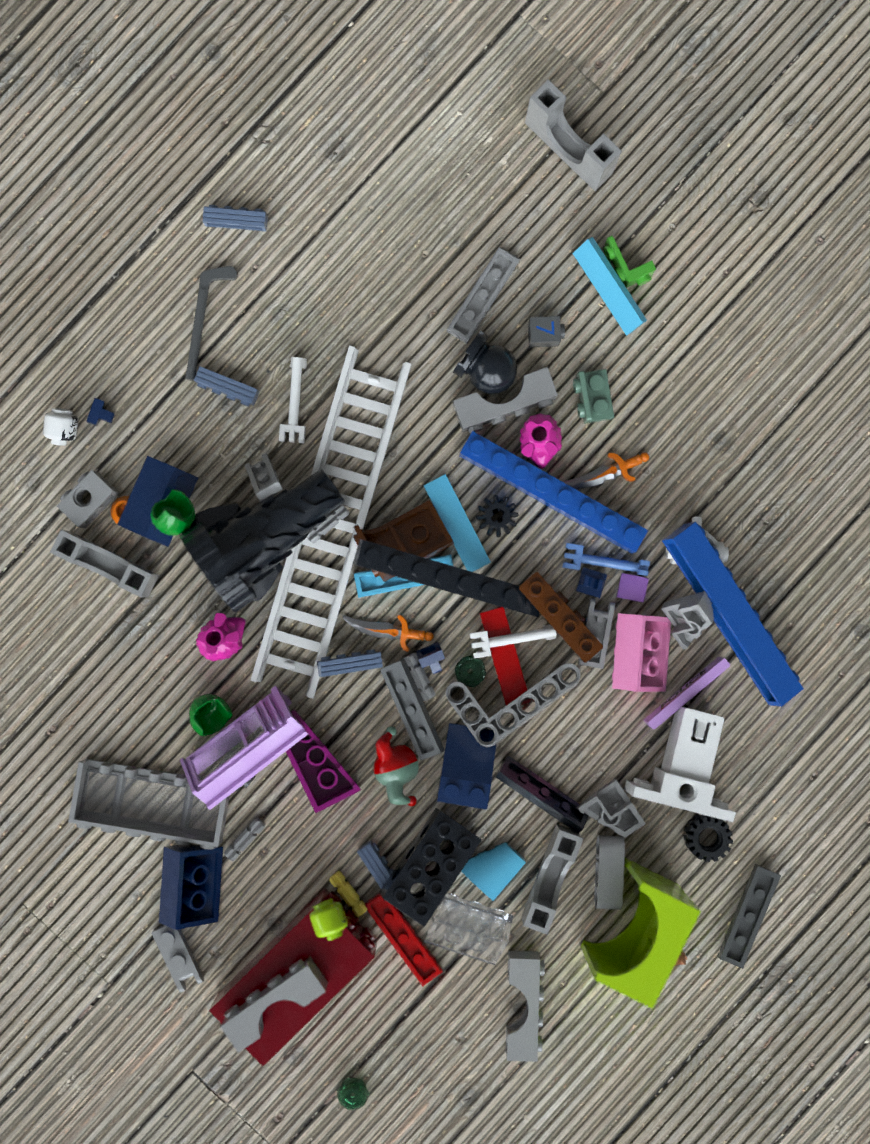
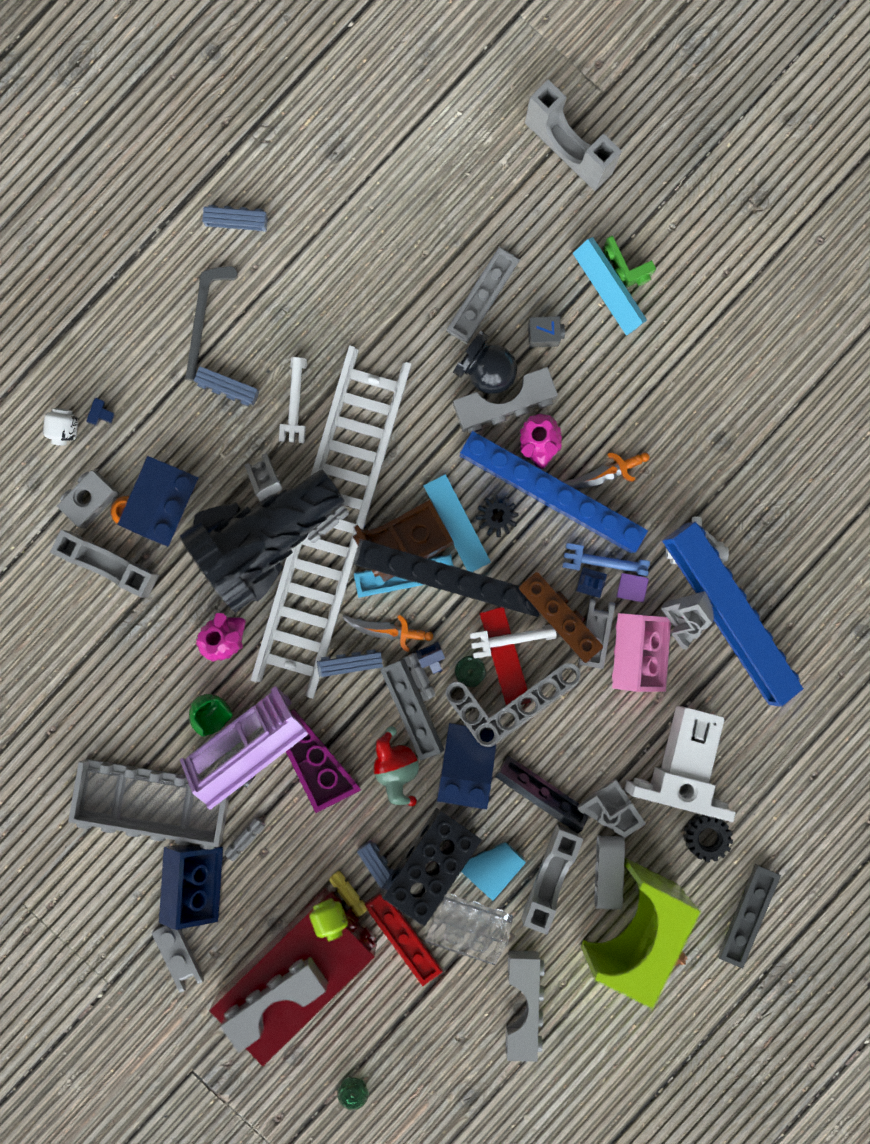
(173, 514): green hair -> none
(594, 396): sand green bracket -> none
(687, 692): lavender tile -> none

